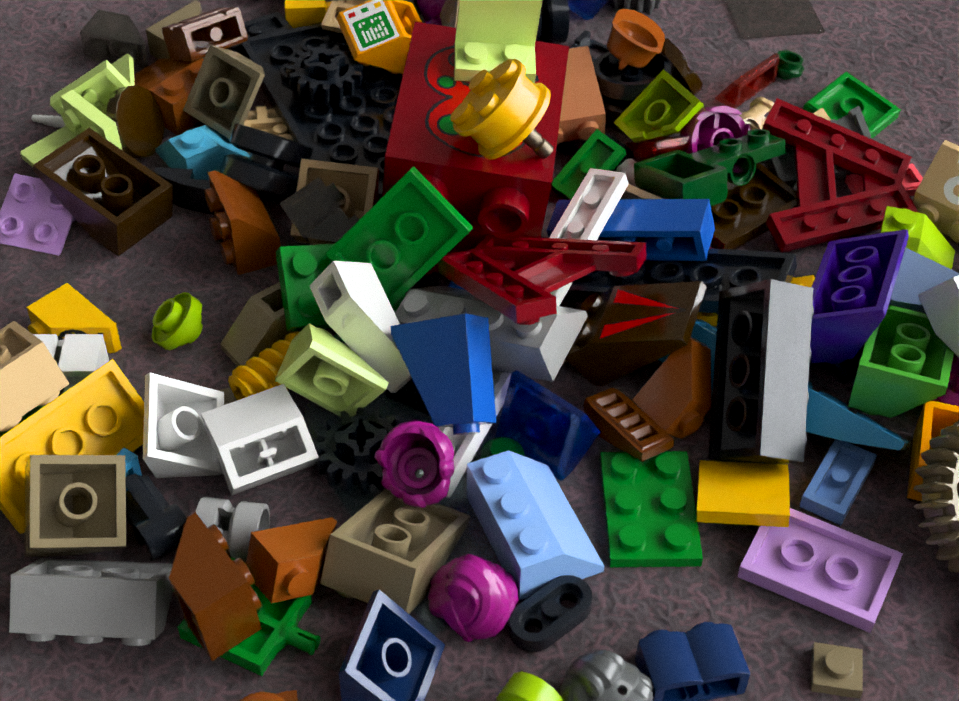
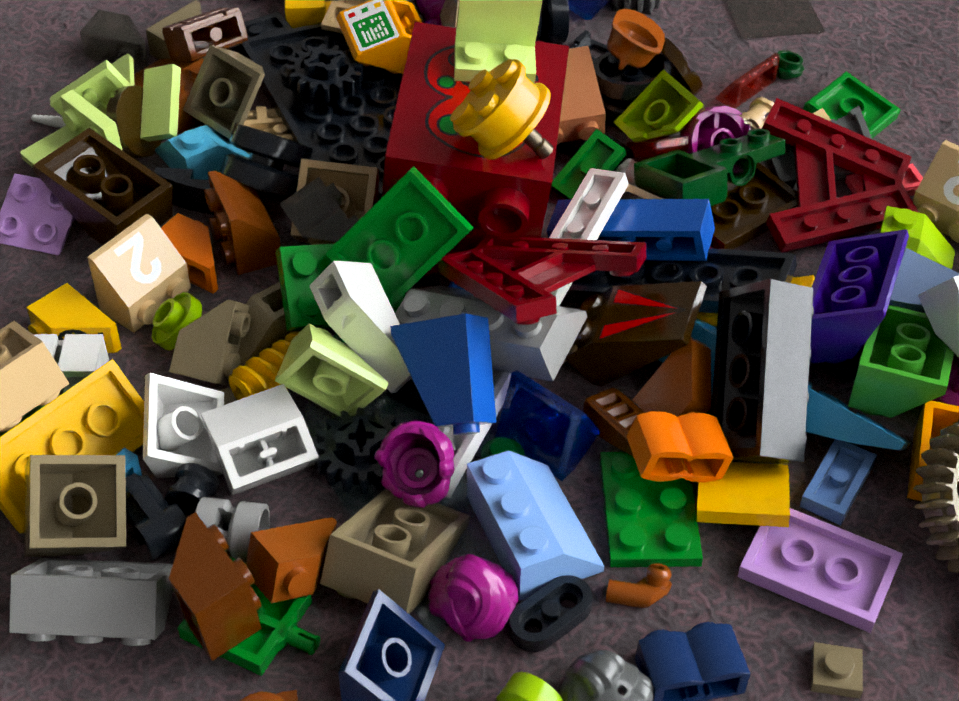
(137, 273): none -> tan slope
(160, 102): none -> yellowish green tile
(191, 485): none -> black wheel
(194, 245): none -> orange slope
(211, 343): none -> dark tan slope
(644, 592): none -> dark orange arm
(679, 447): none -> orange brick

